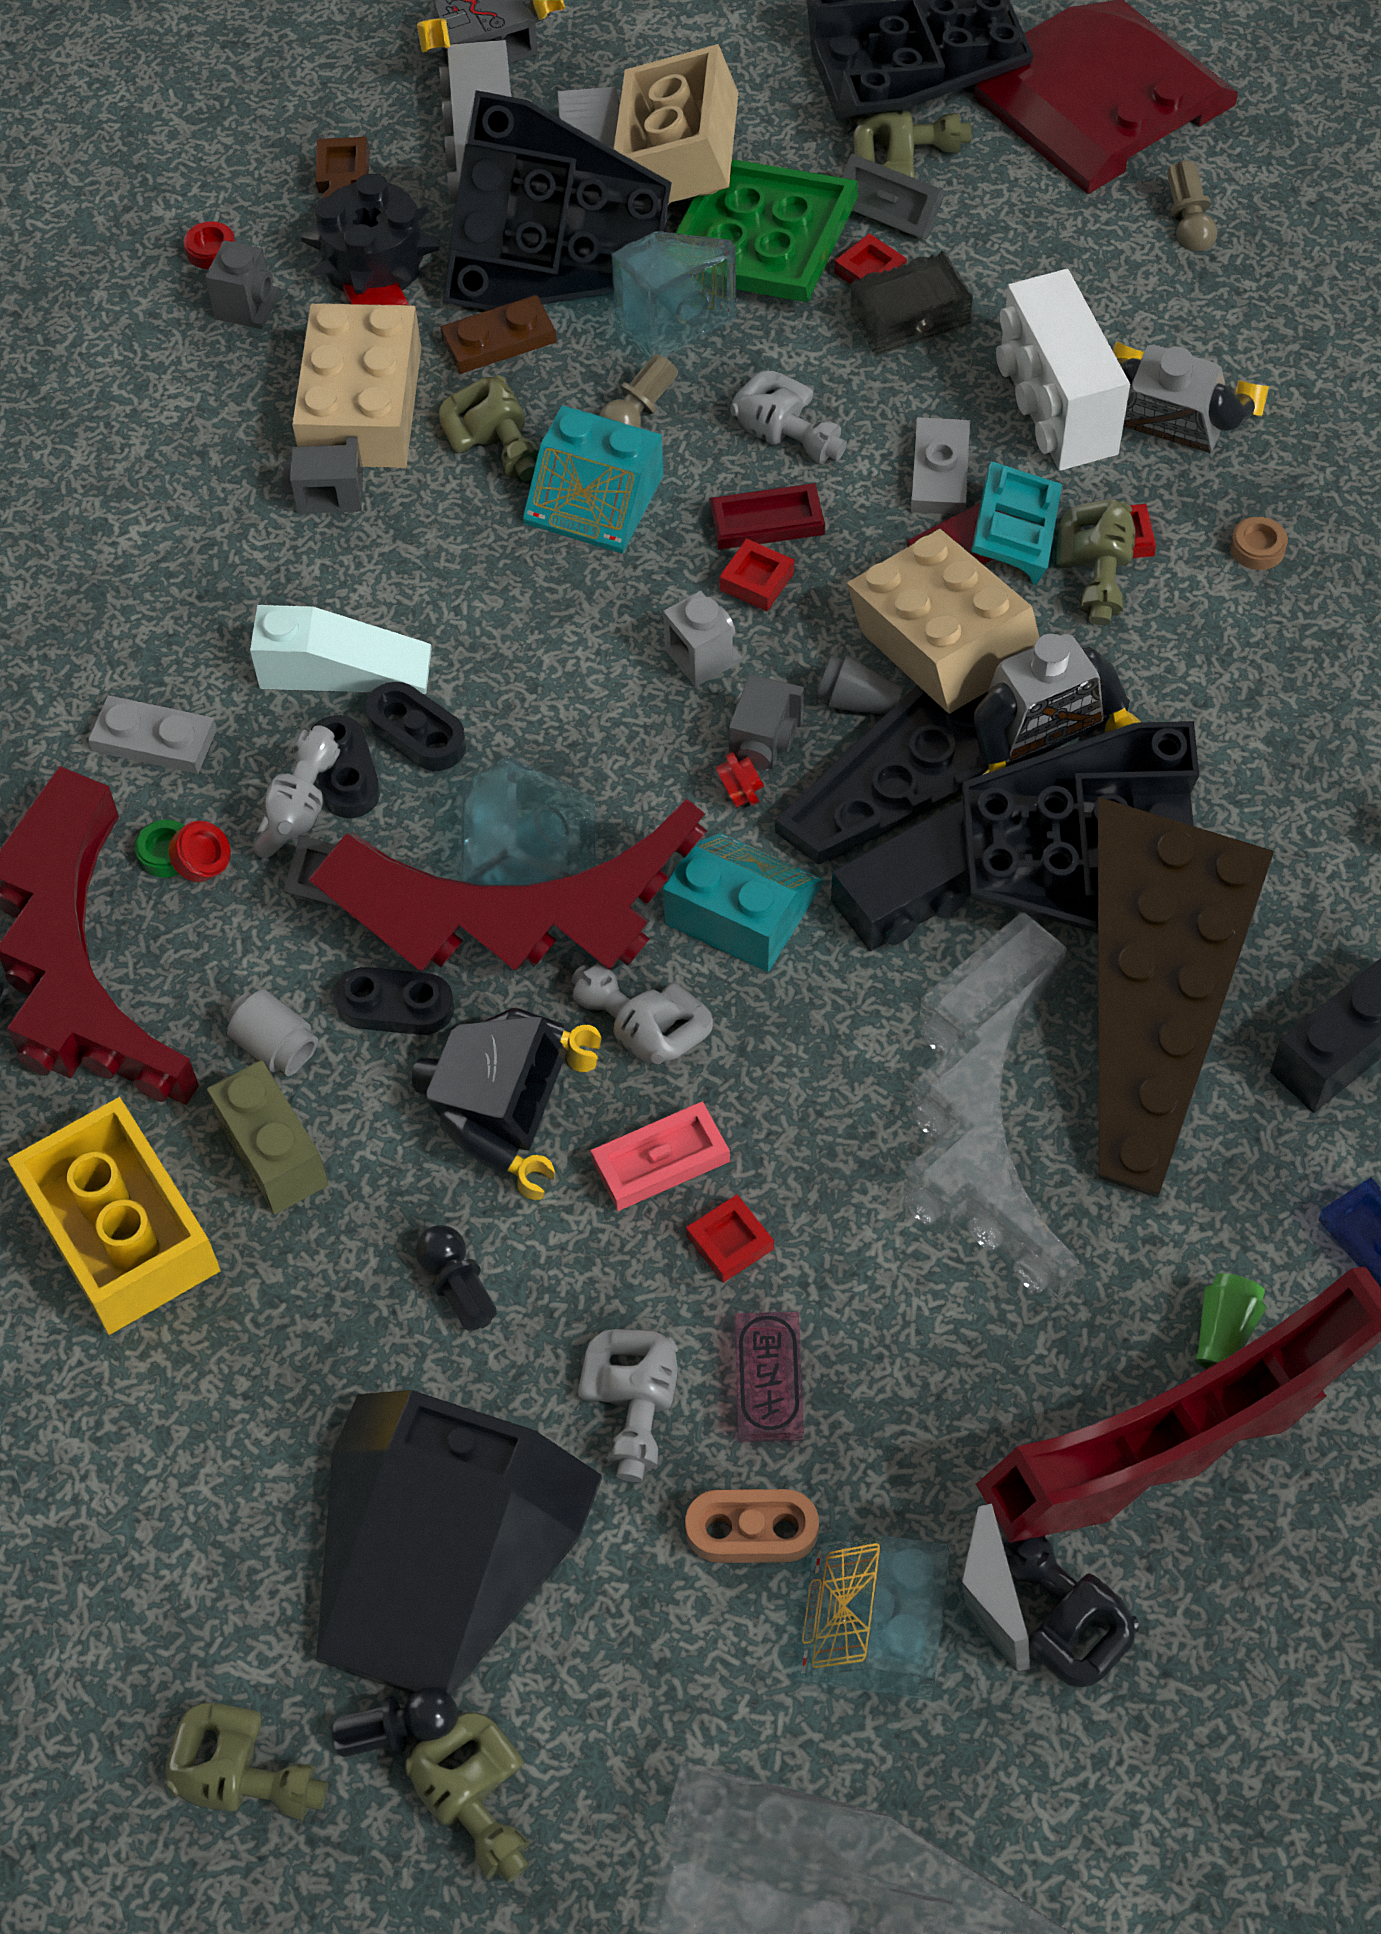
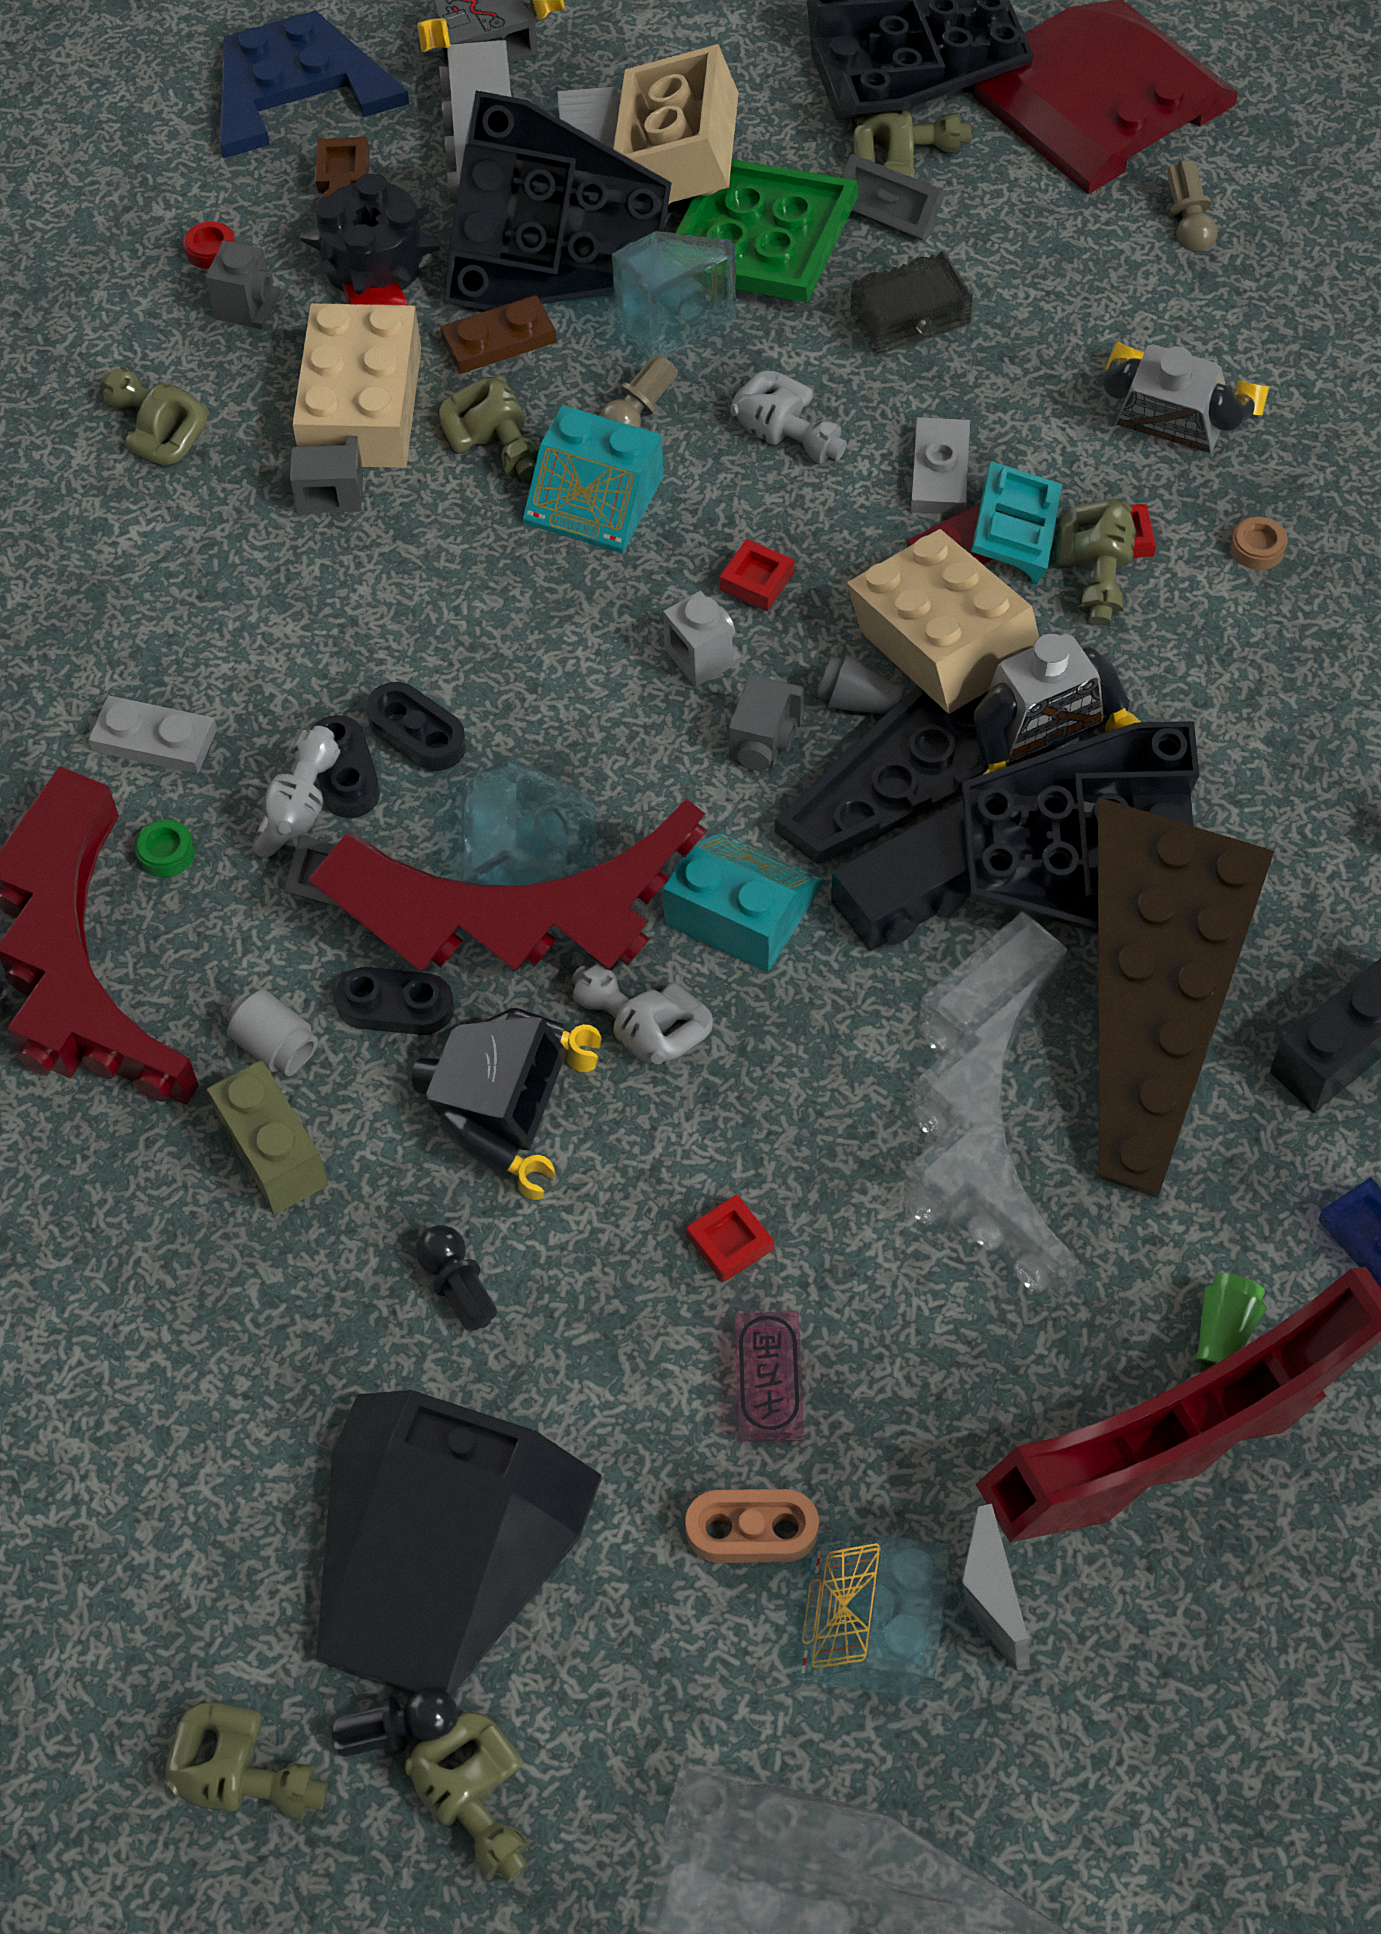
(114, 1215): yellow brick -> none
(161, 414): none -> olive piece
(199, 851): red tile -> none
(291, 63): none -> dark blue wing
(332, 652): light aqua slope -> none
(640, 1388): light grey piece -> none
(660, 1156): coral plate -> none
(740, 780): red plate -> none
(767, 516): dark red tile -> none
(867, 257): red tile -> none
(1062, 370): white brick -> none
(1079, 1606): black piece -> none

